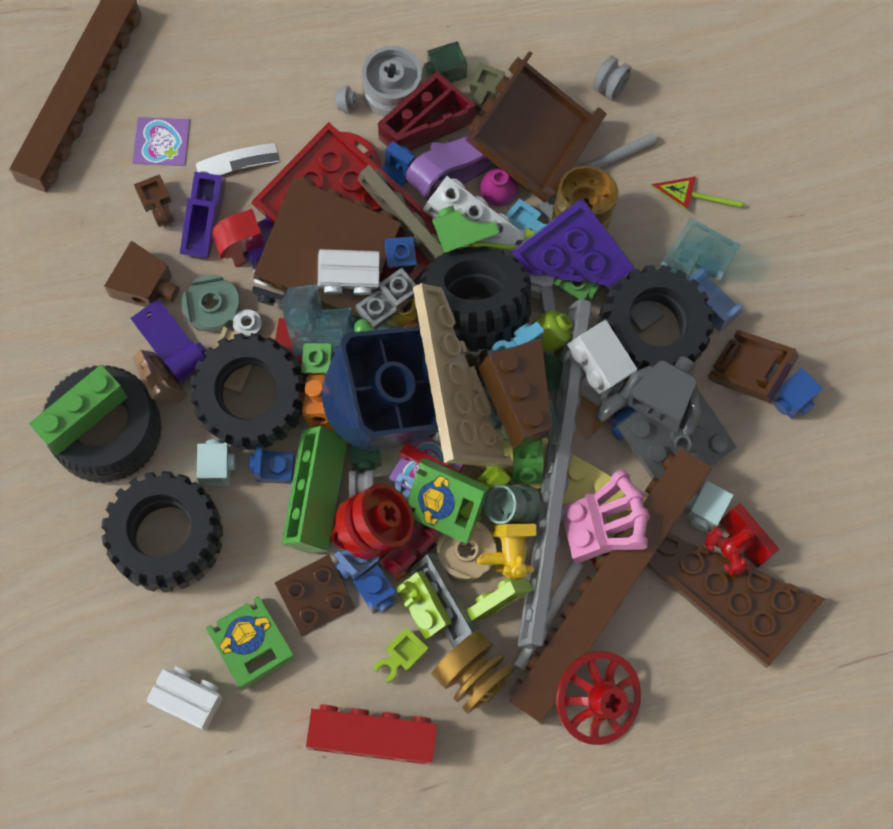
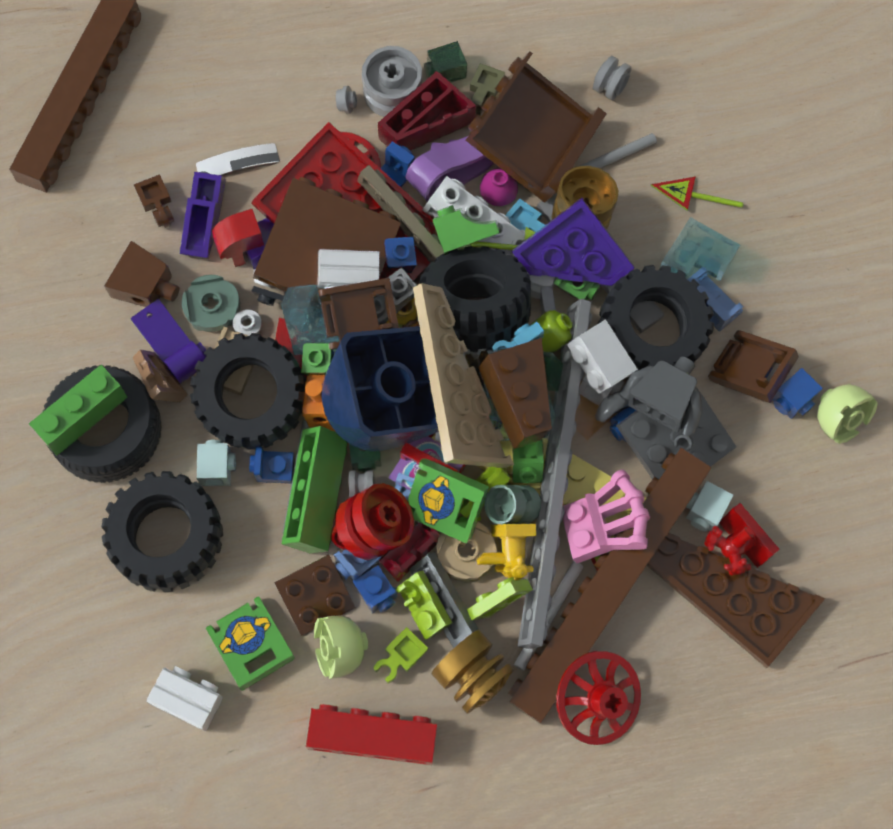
(161, 141): sticker -> none
(340, 645): none -> yellowish green cylinder
(354, 308): none -> reddish brown container
(844, 410): none -> yellowish green cylinder

